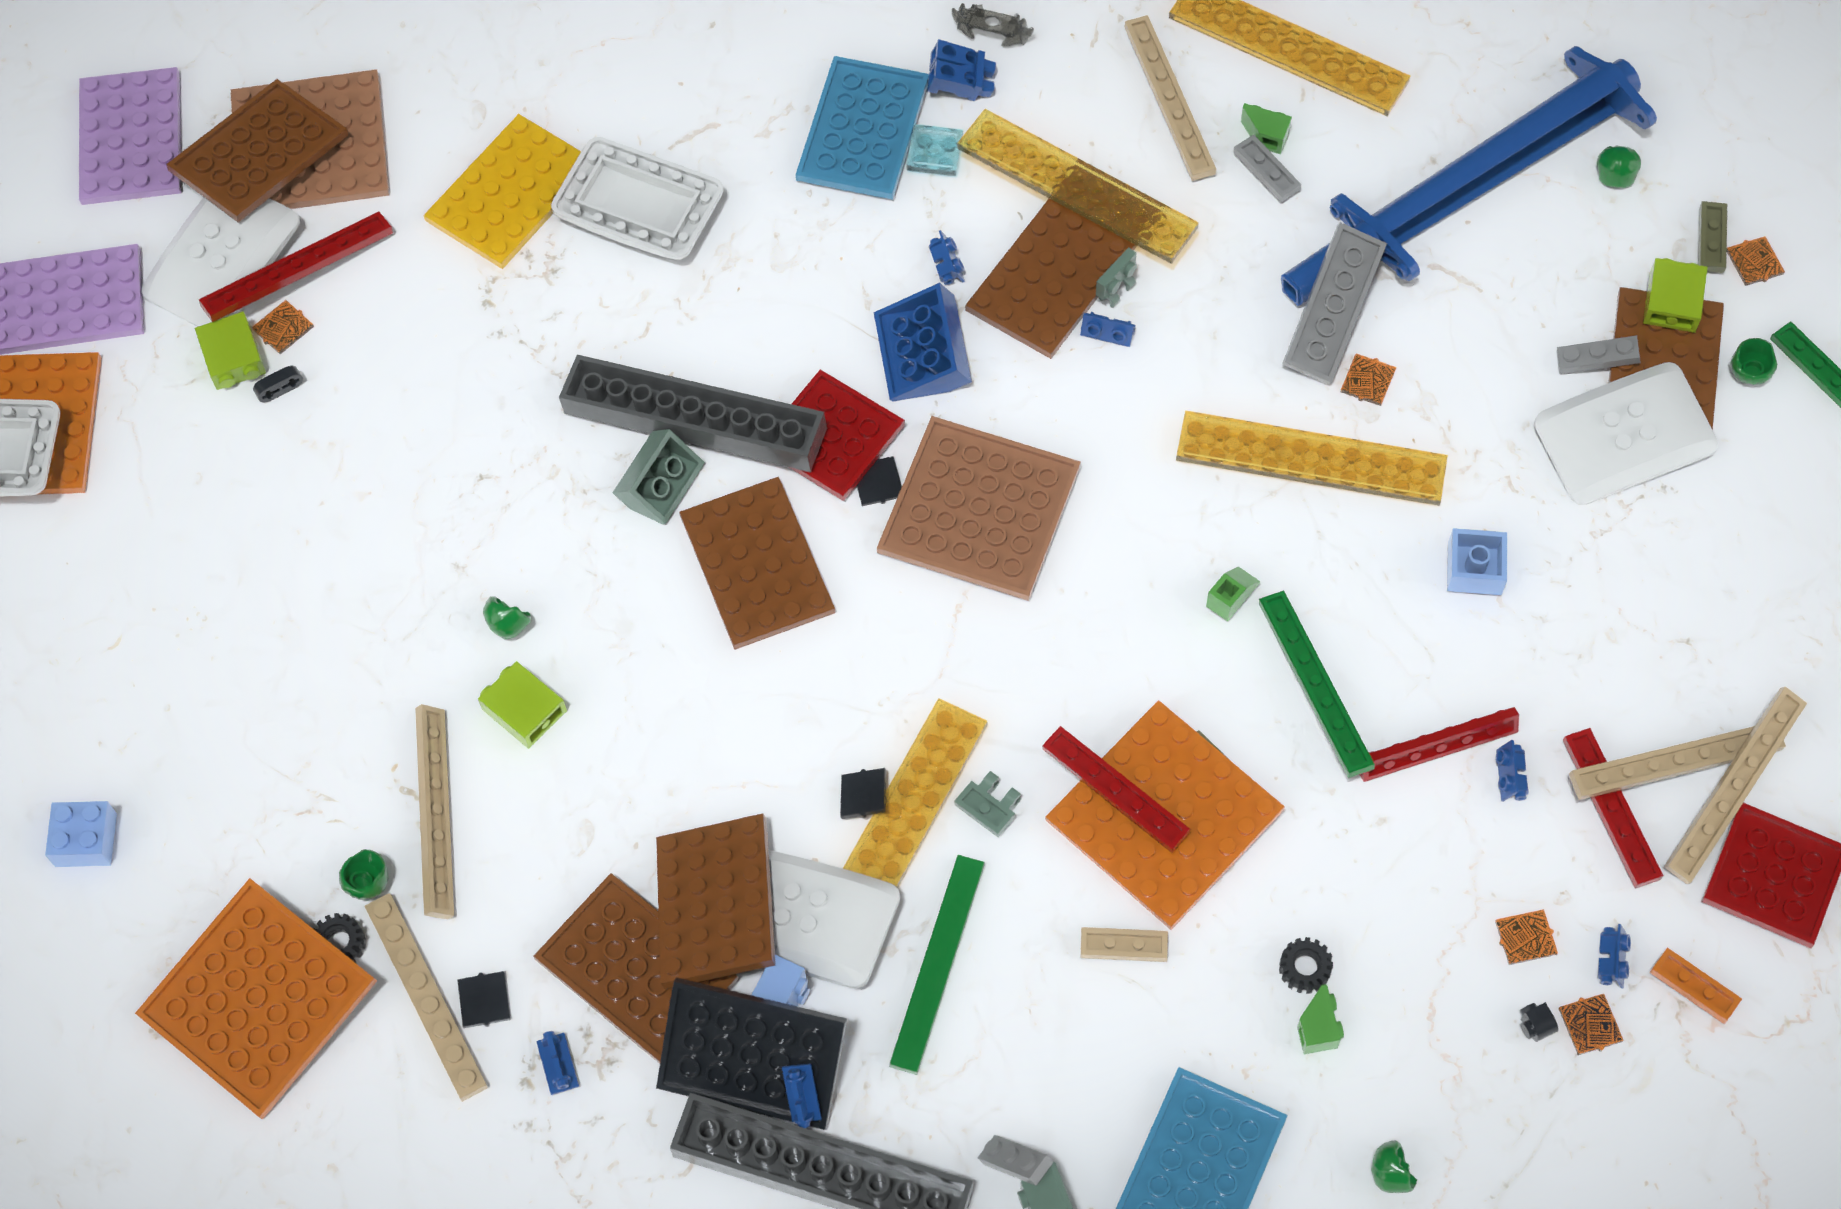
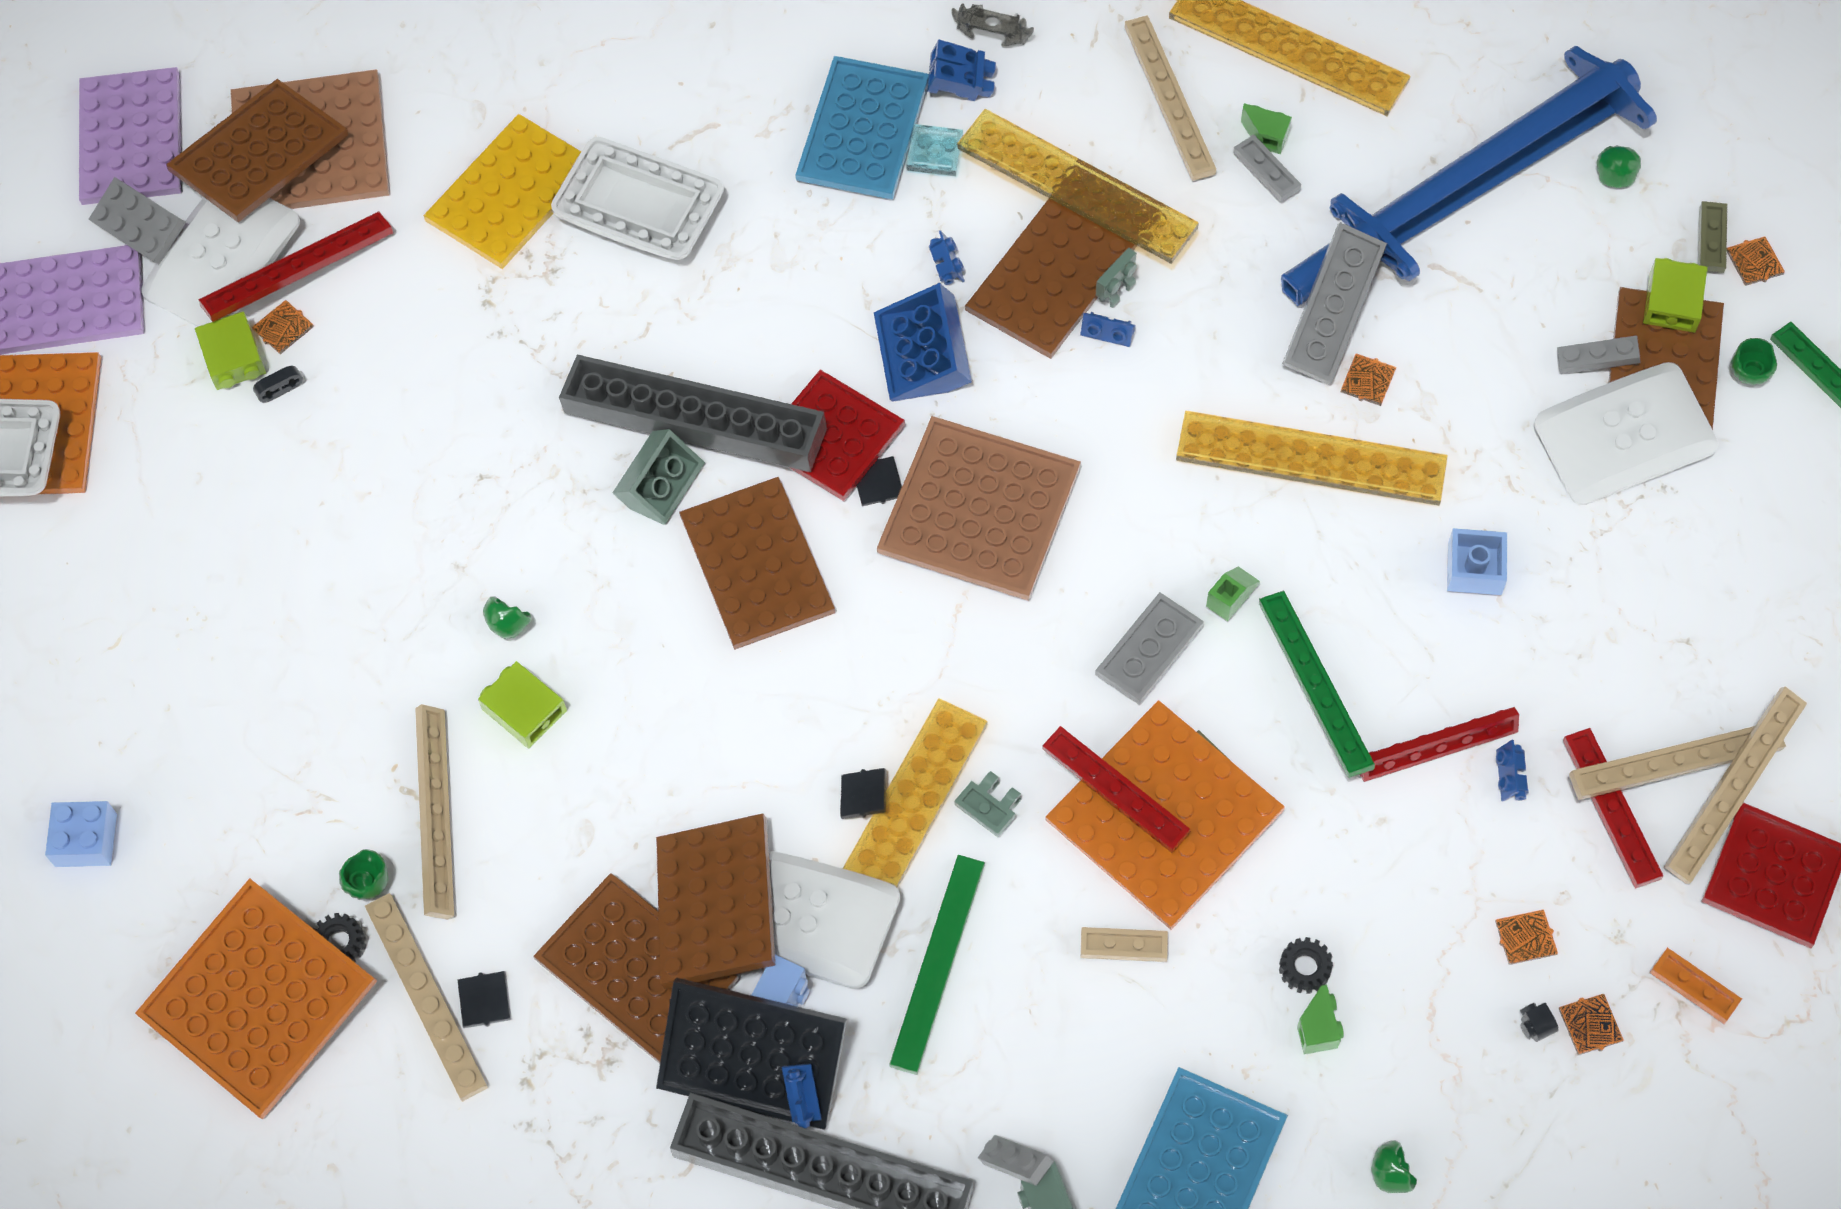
(137, 220): none -> light grey plate
(557, 1062): blue hinge -> none
(1149, 648): none -> light grey plate
(1615, 967): blue hinge -> none

